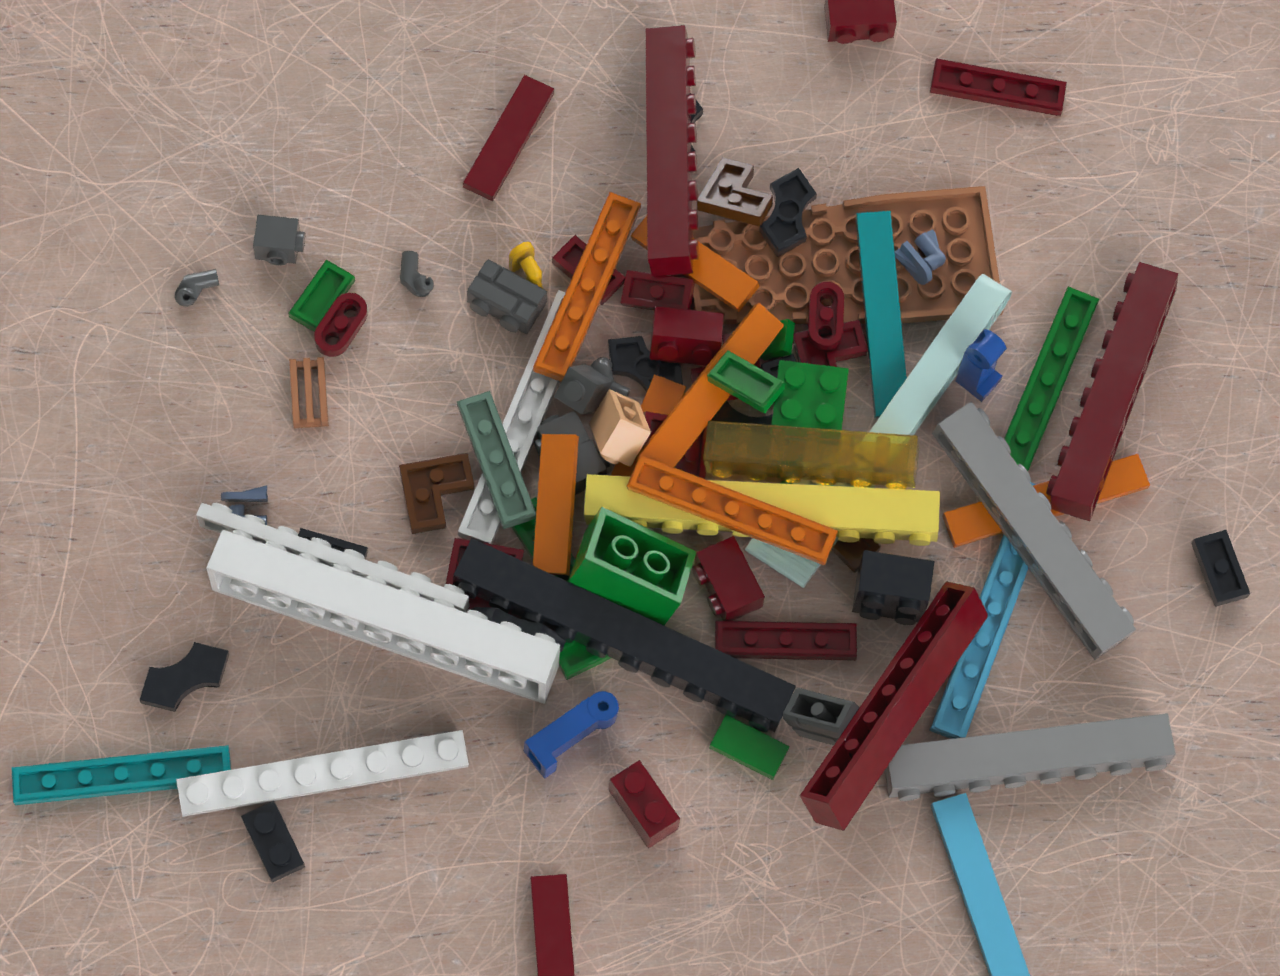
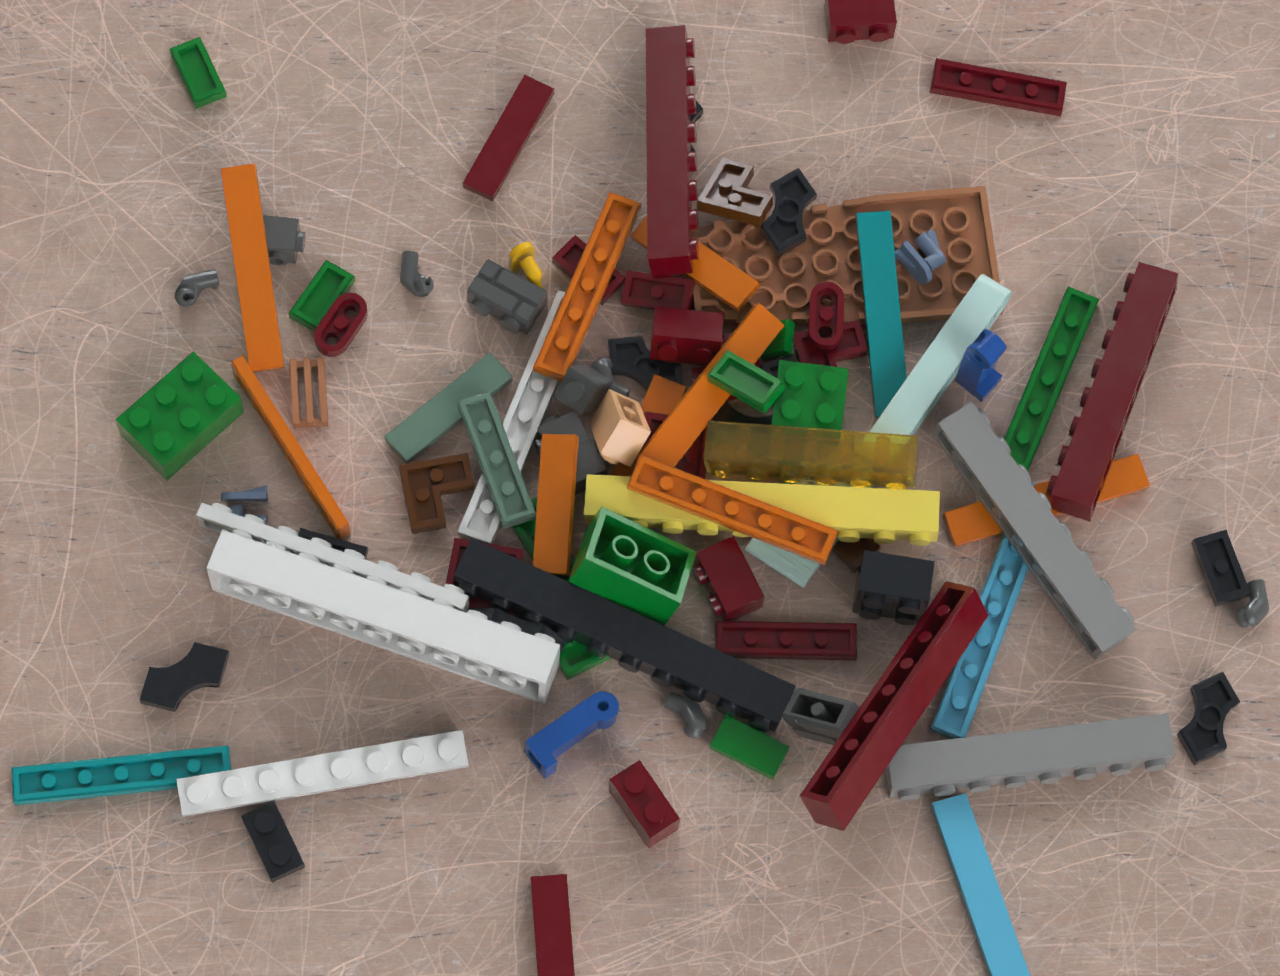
(180, 415): none -> green brick
(197, 72): none -> green tile
(252, 267): none -> orange tile
(290, 448): none -> orange tile
(441, 412): none -> sand green tile
(691, 712): none -> dark grey arm
(1204, 733): none -> black tile
(1256, 608): none -> dark grey arm

